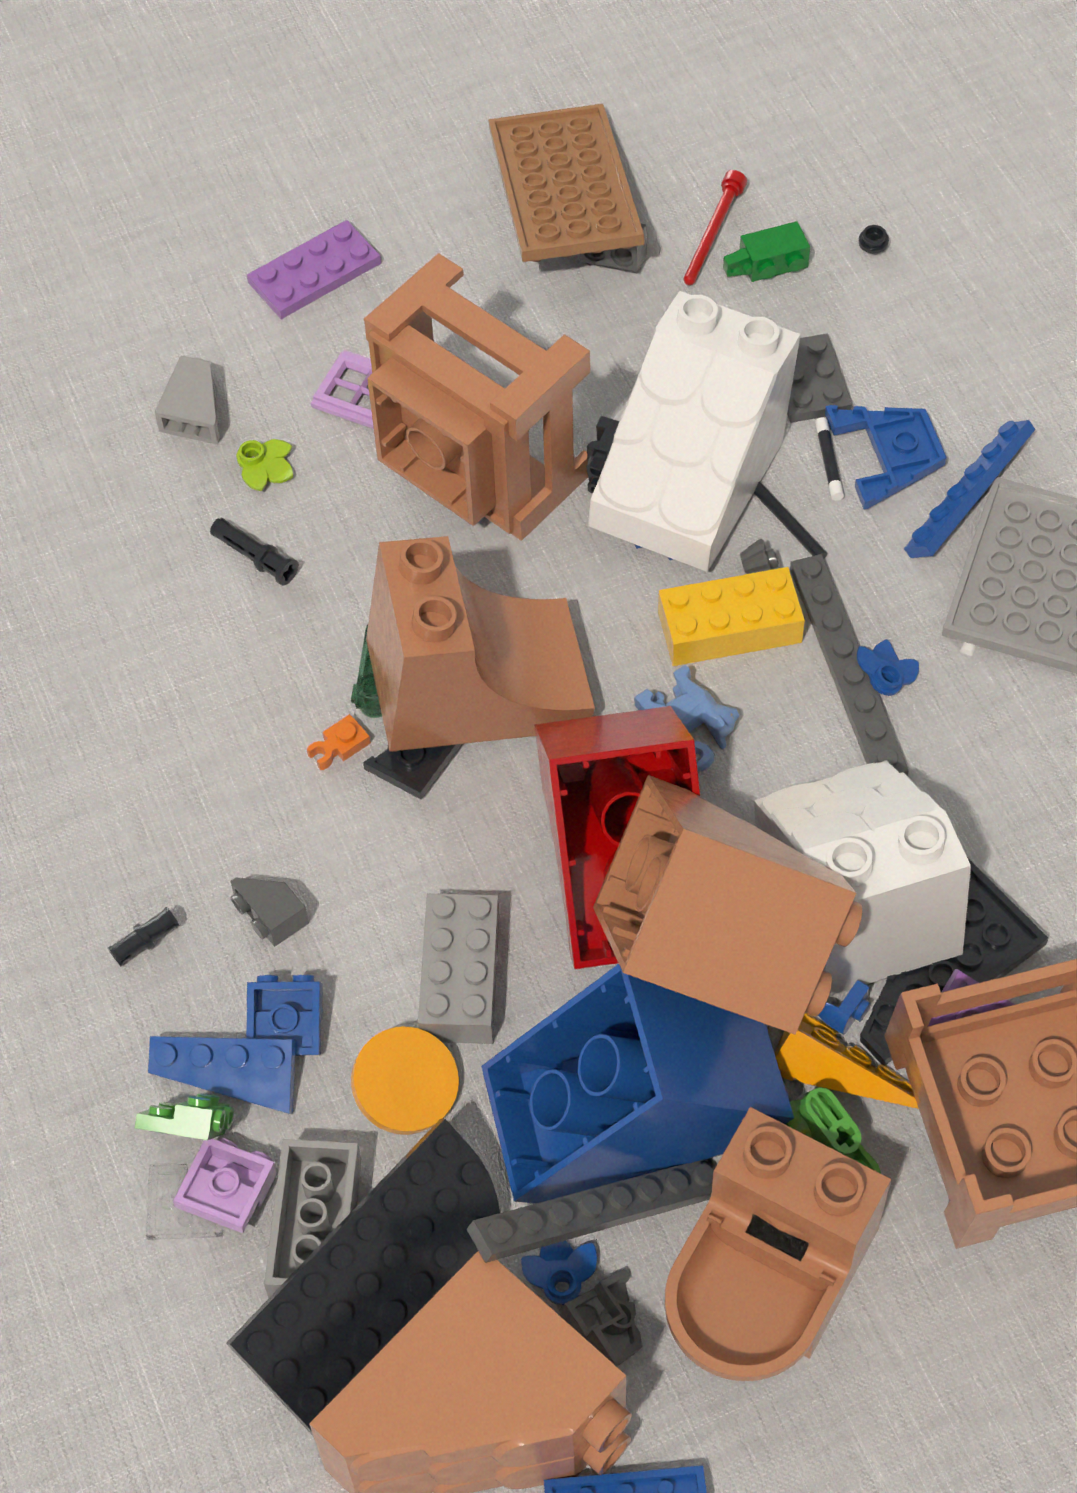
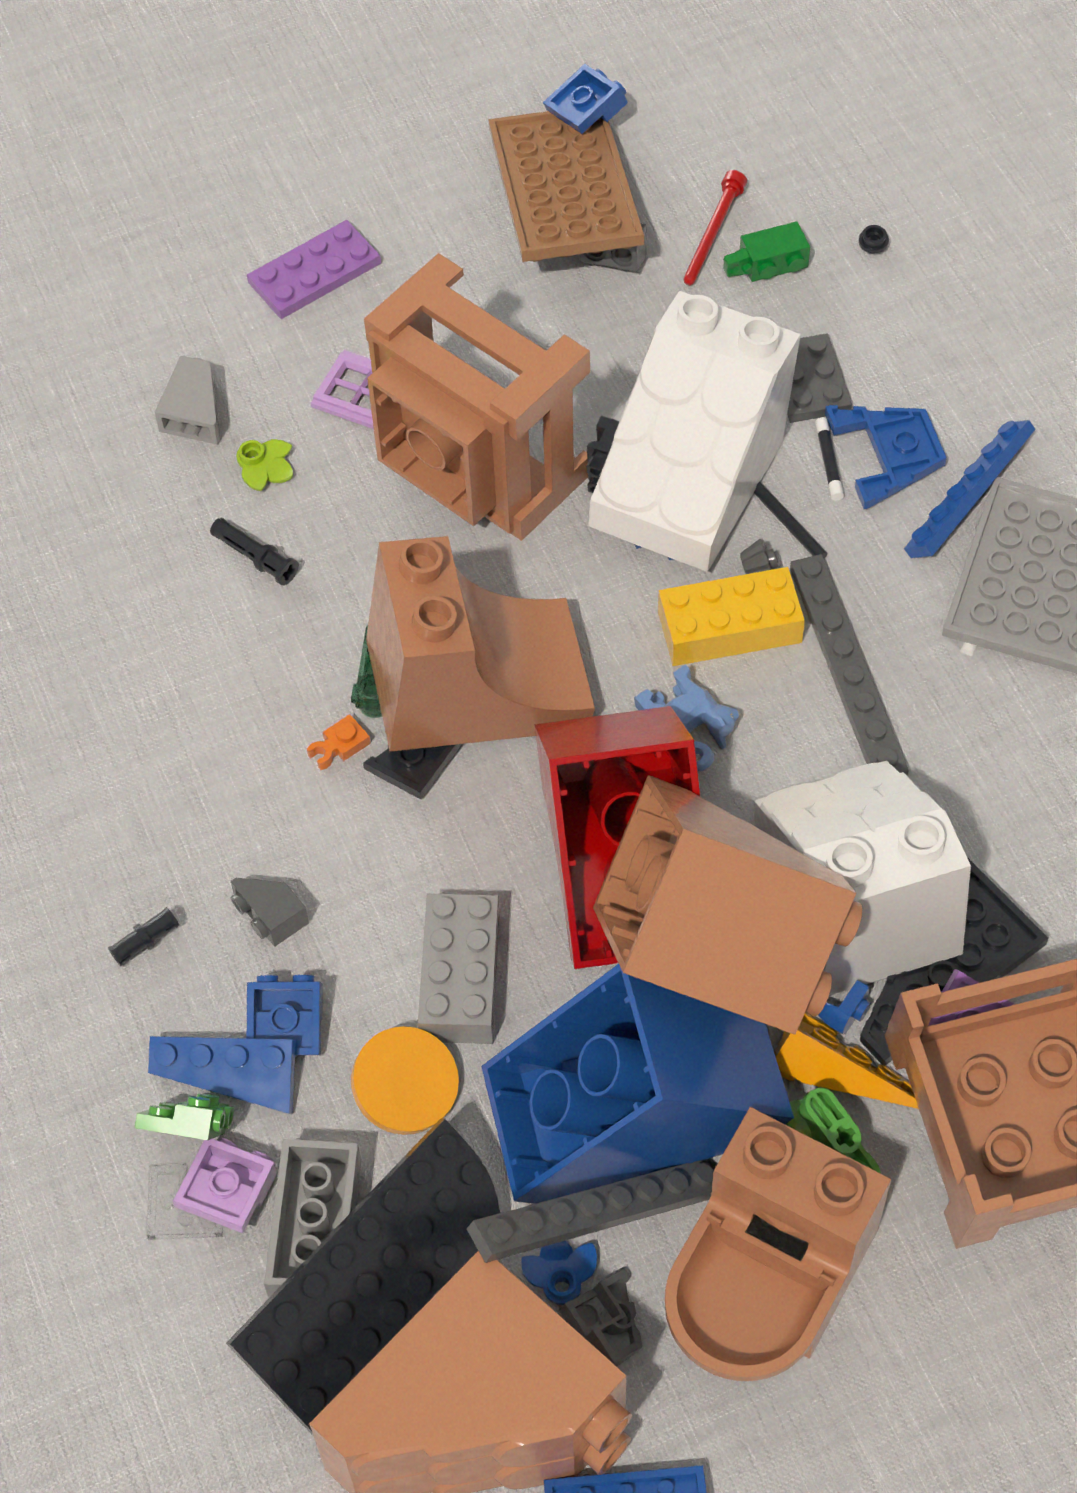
(586, 99): none -> blue plate
(884, 668): blue plate -> none

